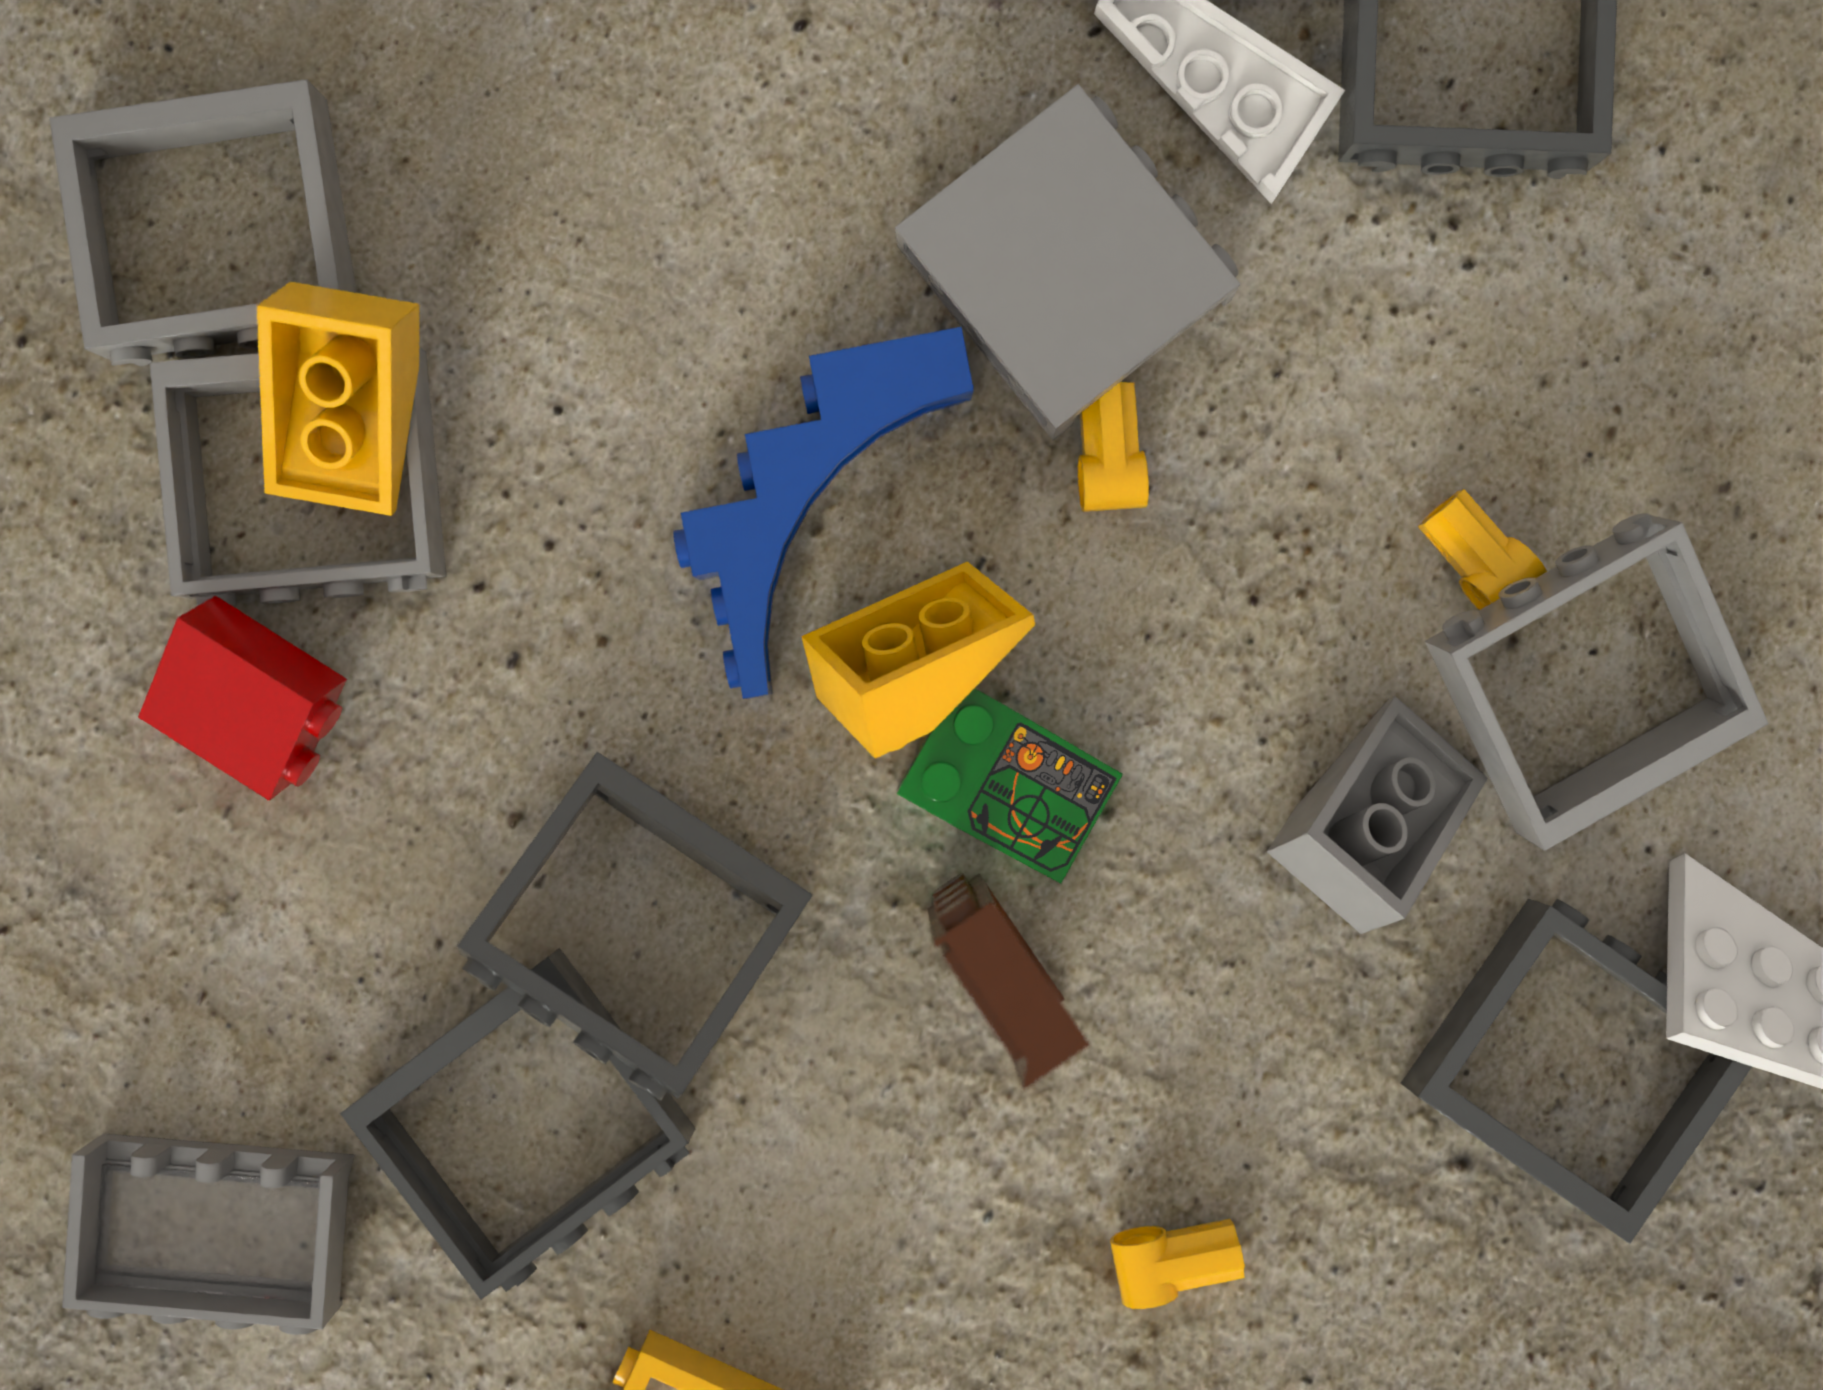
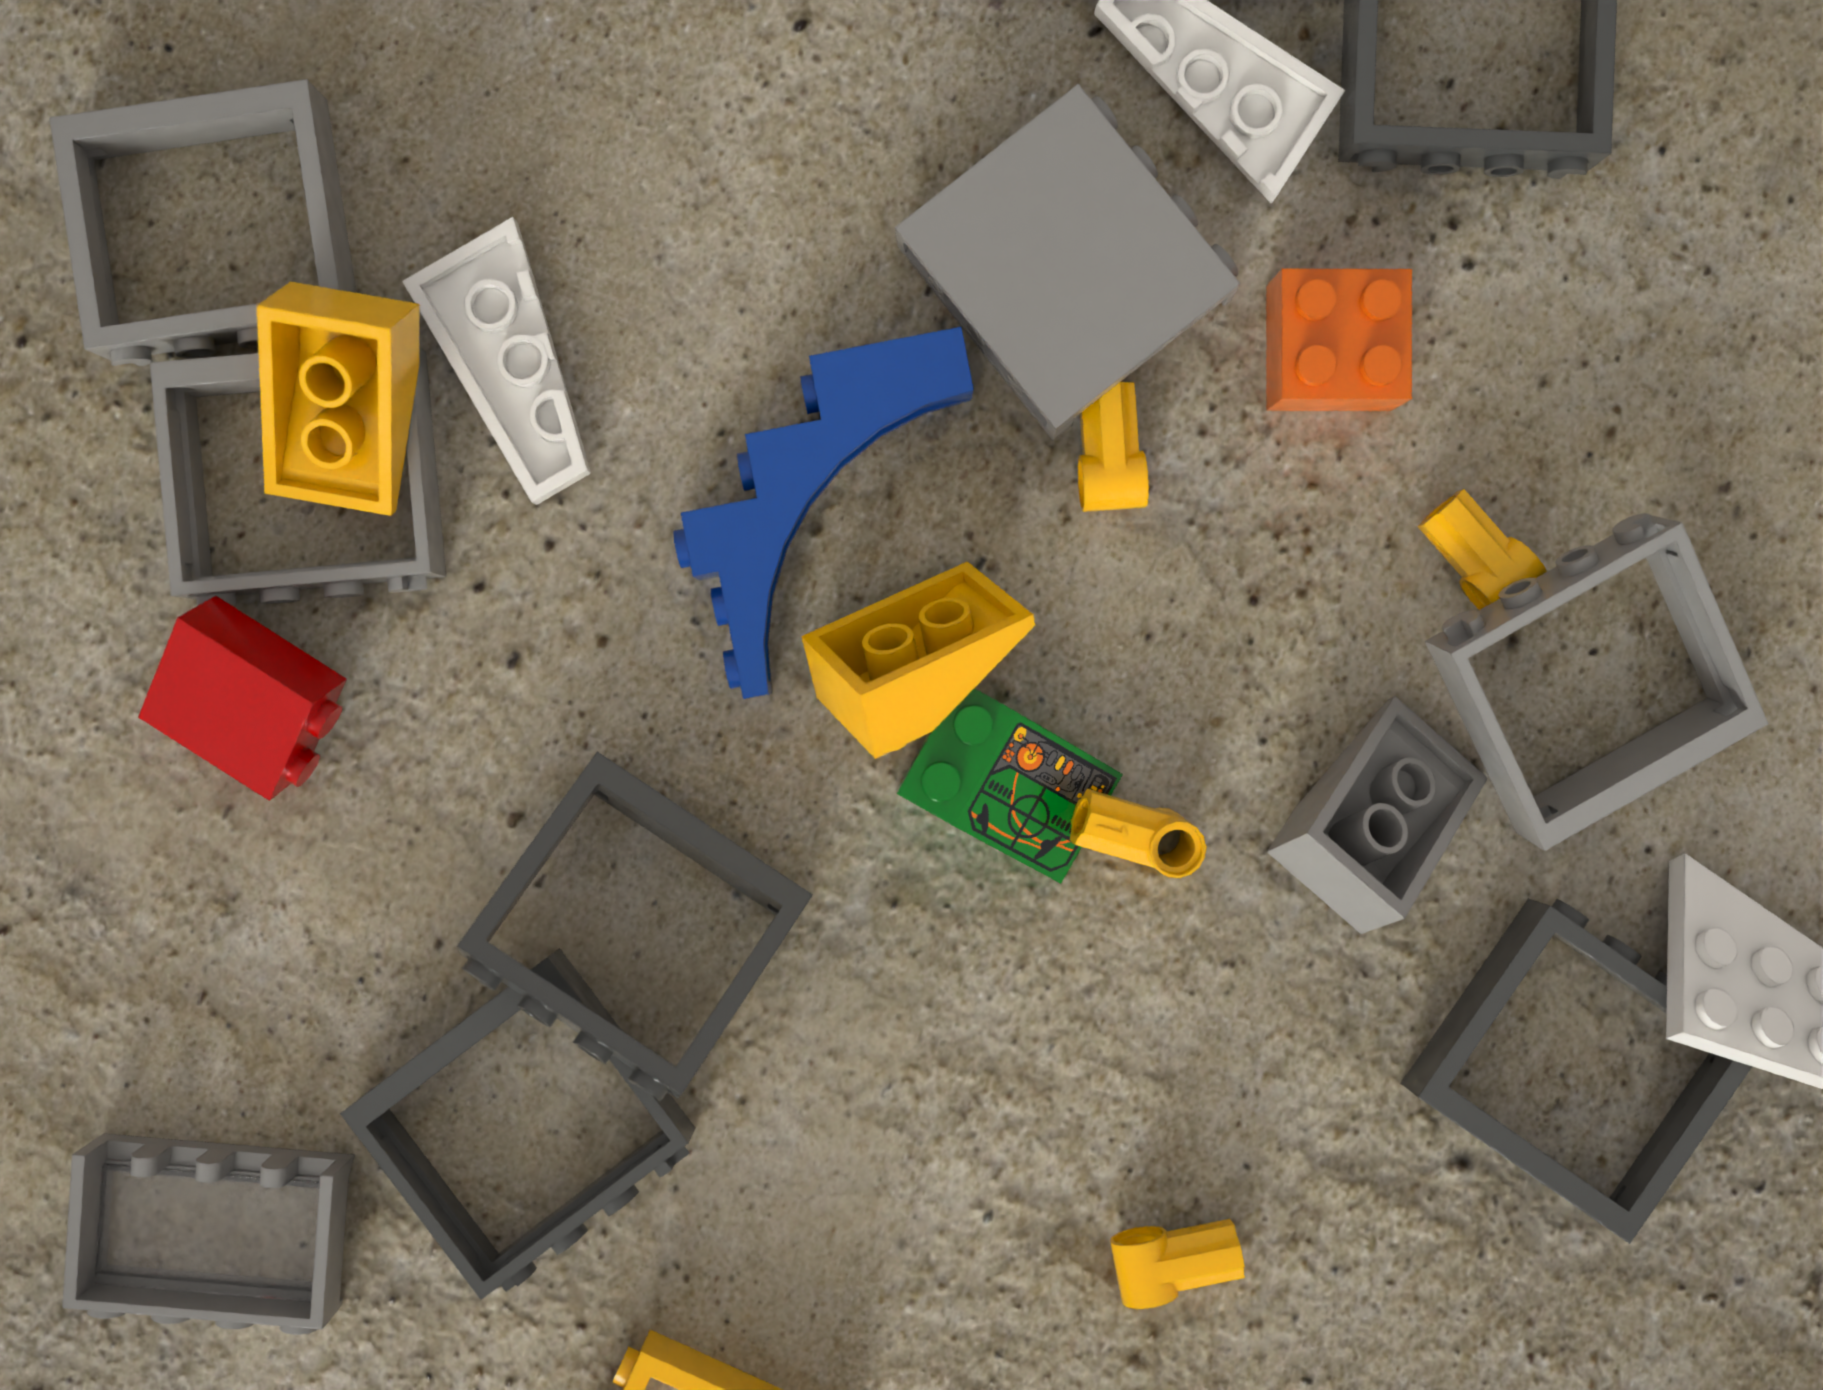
(500, 346): none -> white wing
(1003, 977): reddish brown window -> none
(1134, 833): none -> yellow piece
(1339, 339): none -> orange brick

